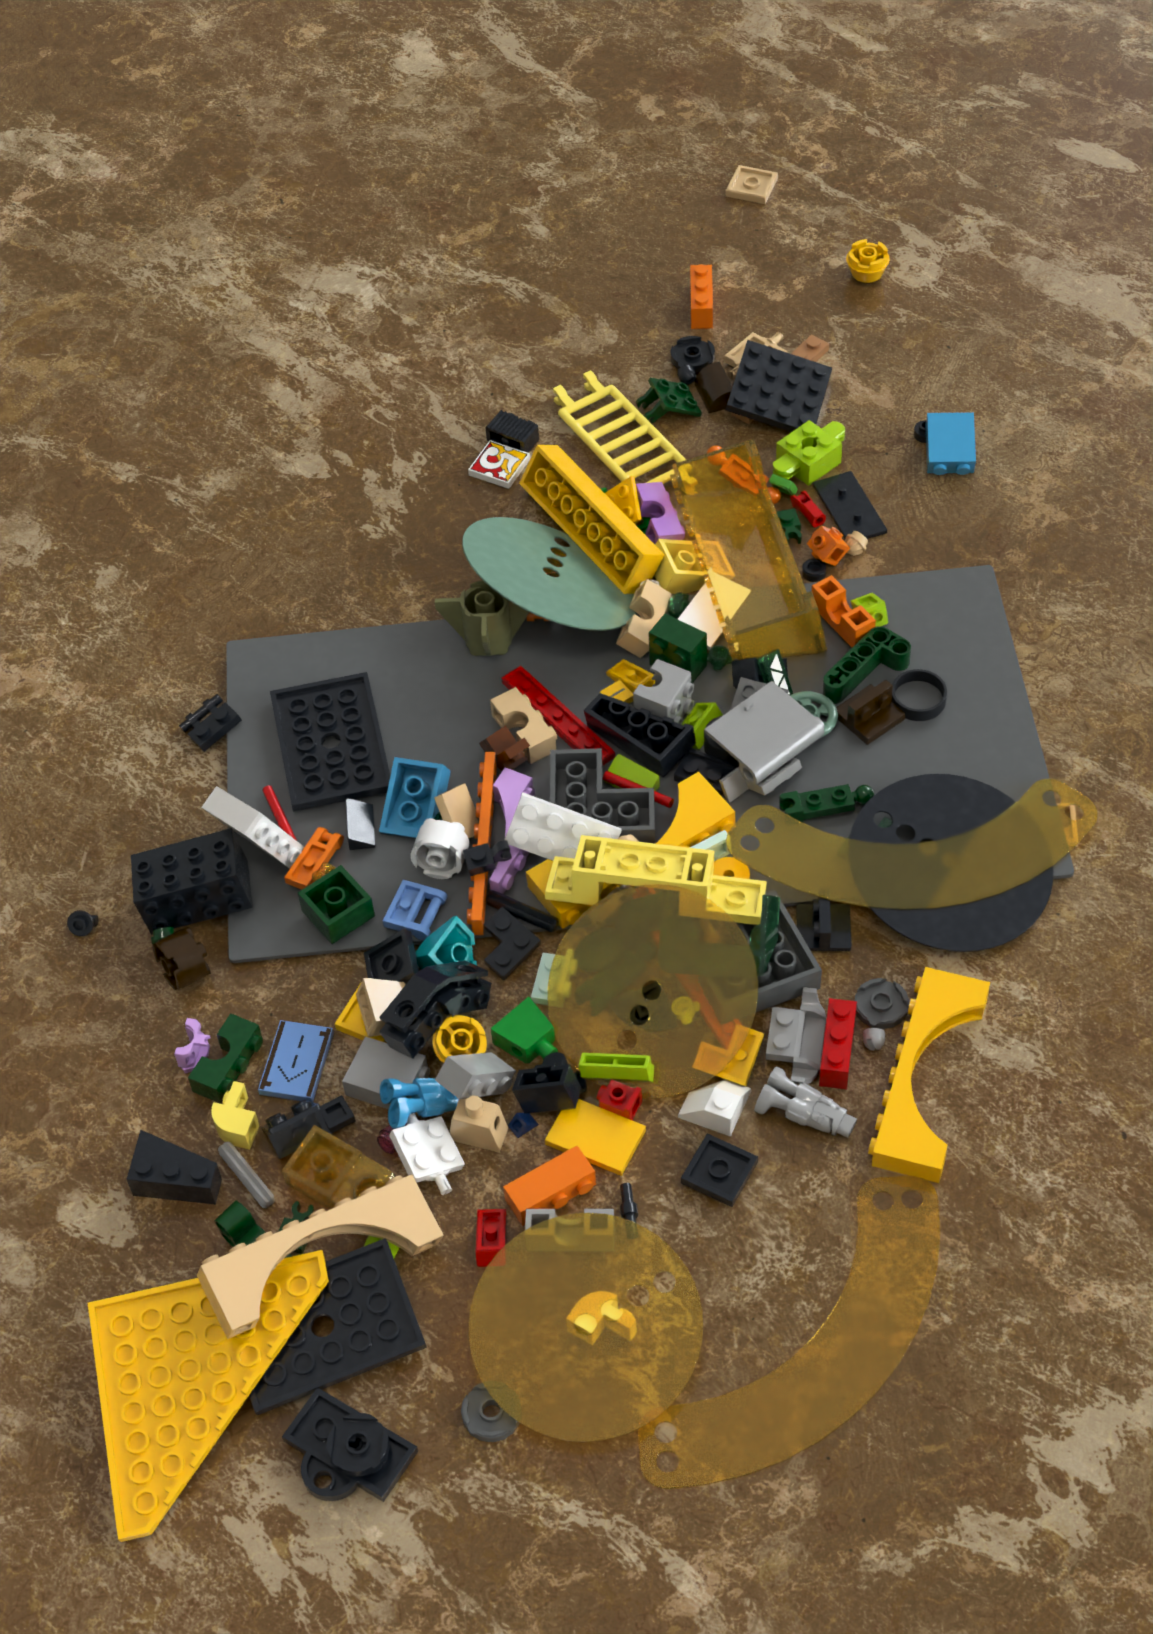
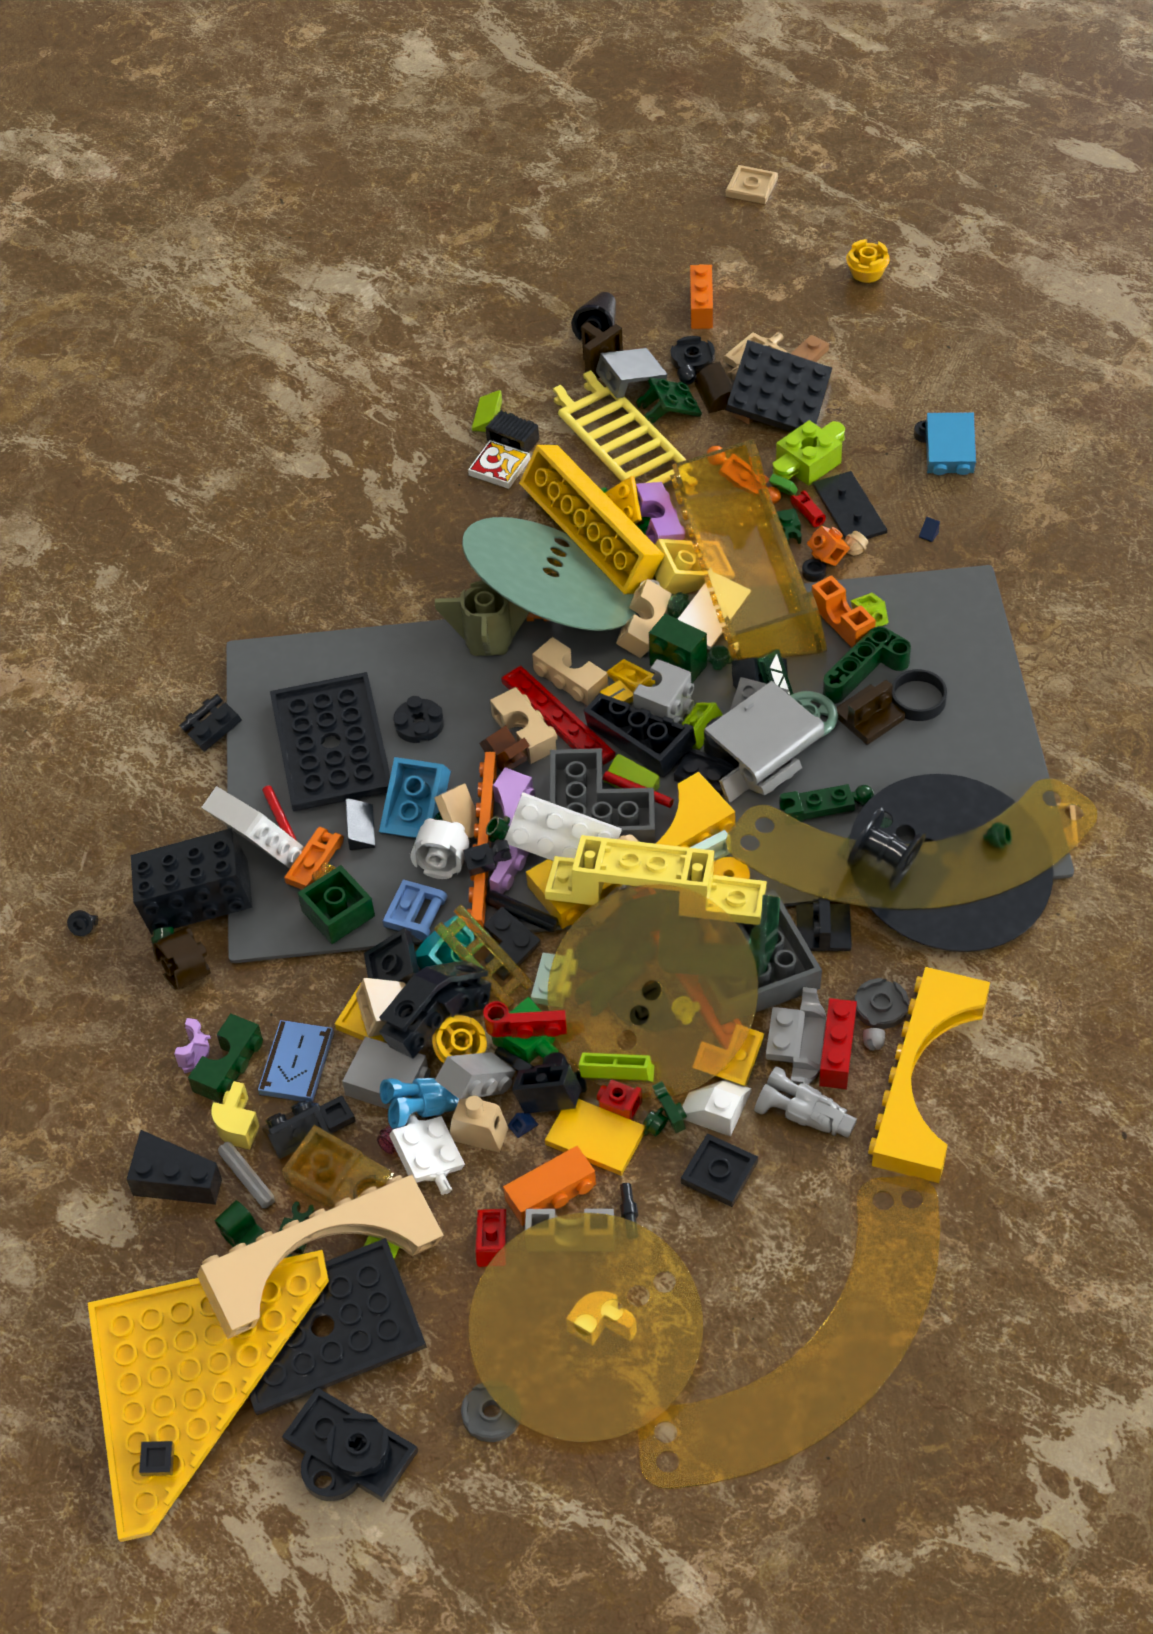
(156, 1458): none -> black plate
(418, 708): none -> black plate
(483, 938): none -> clear yellow bar
(487, 409): none -> lime slope
(497, 828): none -> dark green plate
(513, 1060): none -> black bar
(523, 1024): none -> red plate
(553, 663): none -> tan arch
(597, 342): none -> dark brown bracket
(598, 312): none -> black cone
(628, 366): none -> panel
(655, 1122): none -> dark green plate
(673, 1111): none -> dark green plate
(886, 848): none -> black piece
(930, 529): none -> dark blue piece
(998, 835): none -> dark green plate

